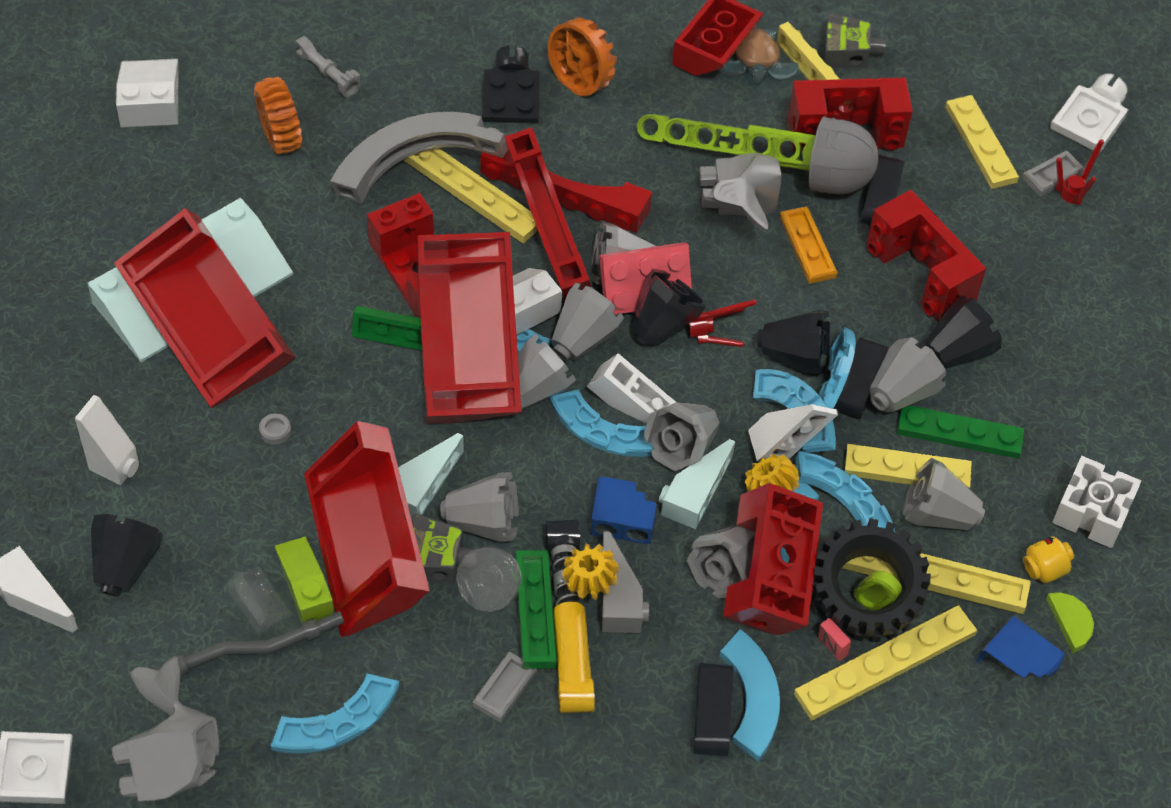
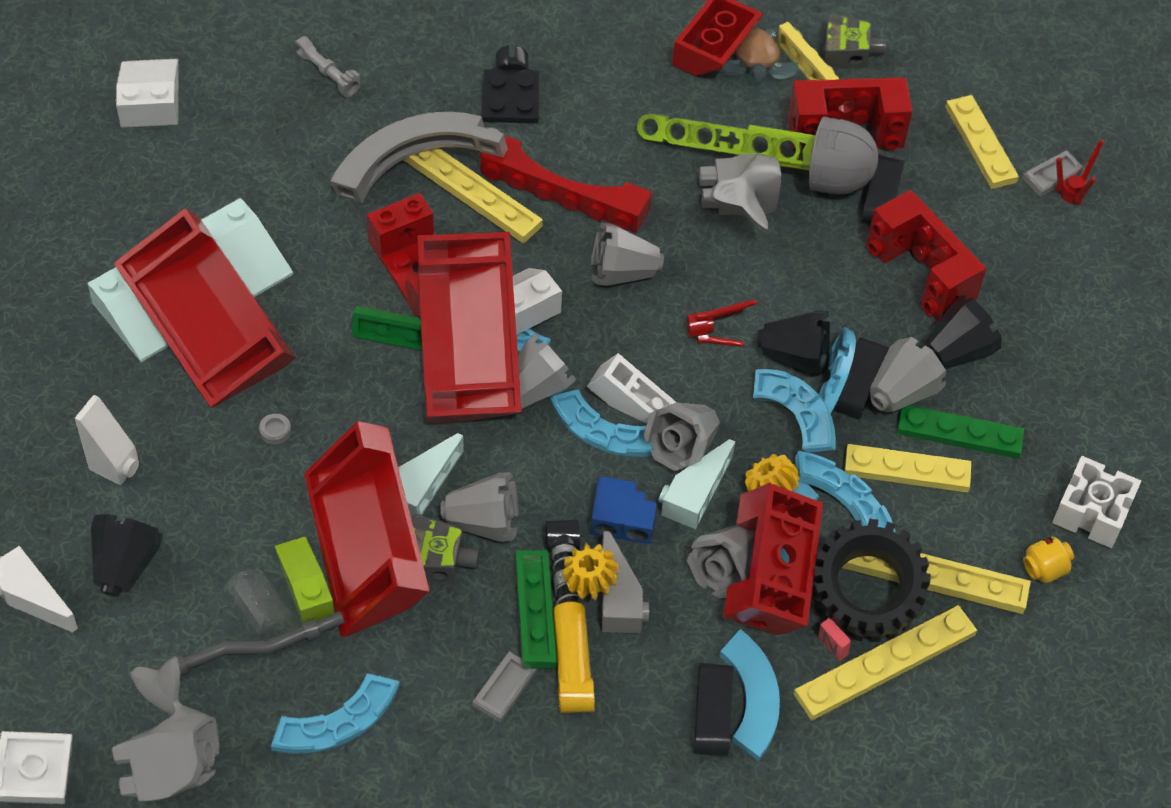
(278, 115): orange gear -> none
(488, 578): clear tile -> none
(546, 211): red arch -> none
(581, 56): orange gear -> none
(584, 323): light grey cone -> none
(626, 272): coral plate -> none
(664, 308): black cone -> none
(788, 430): white slope -> none
(808, 245): light orange tile -> none
(877, 590): lime tile -> none
(942, 499): light grey cone -> none
(1023, 650): blue piece -> none
(1073, 619): lime tile -> none
(1092, 112): white plate -> none

